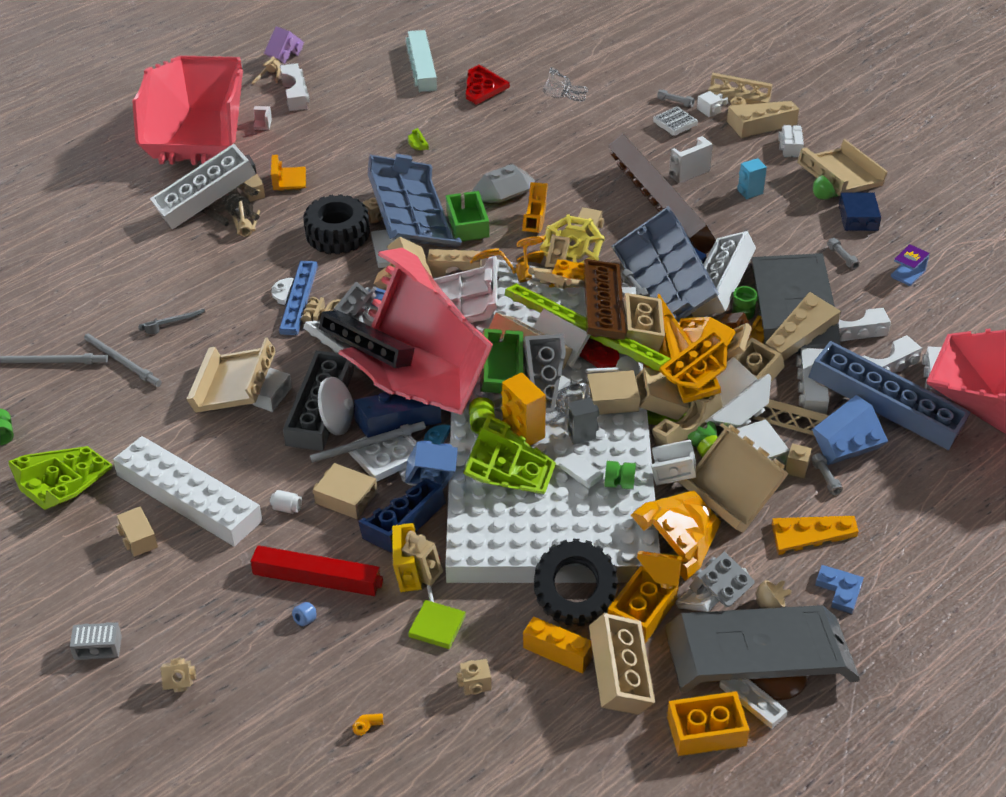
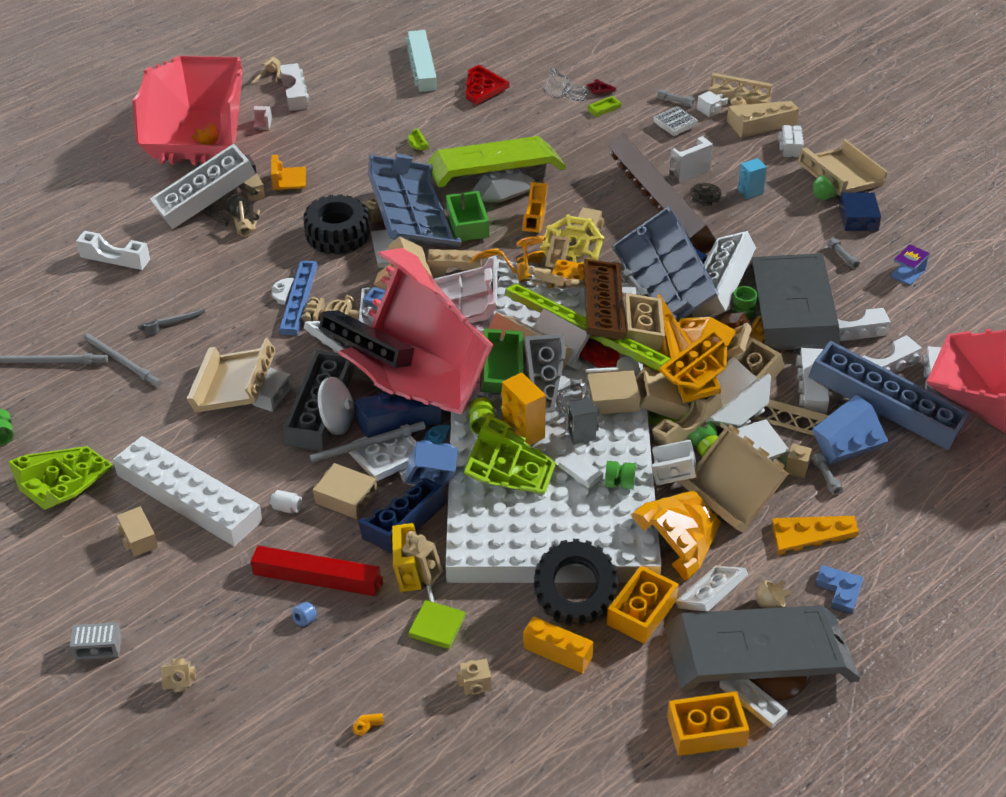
(94, 247): none -> white arch
(208, 136): none -> light orange piece
(282, 44): lavender brick -> none
(355, 300): light grey bracket -> none
(491, 157): none -> lime piece
(599, 87): none -> dark red piece
(604, 106): none -> lime tile
(621, 664): tan brick -> none
(662, 568): light orange slope -> none
(705, 195): none -> clear smoke wheel
(723, 579): light grey bracket -> none
(805, 323): tan wedge -> none

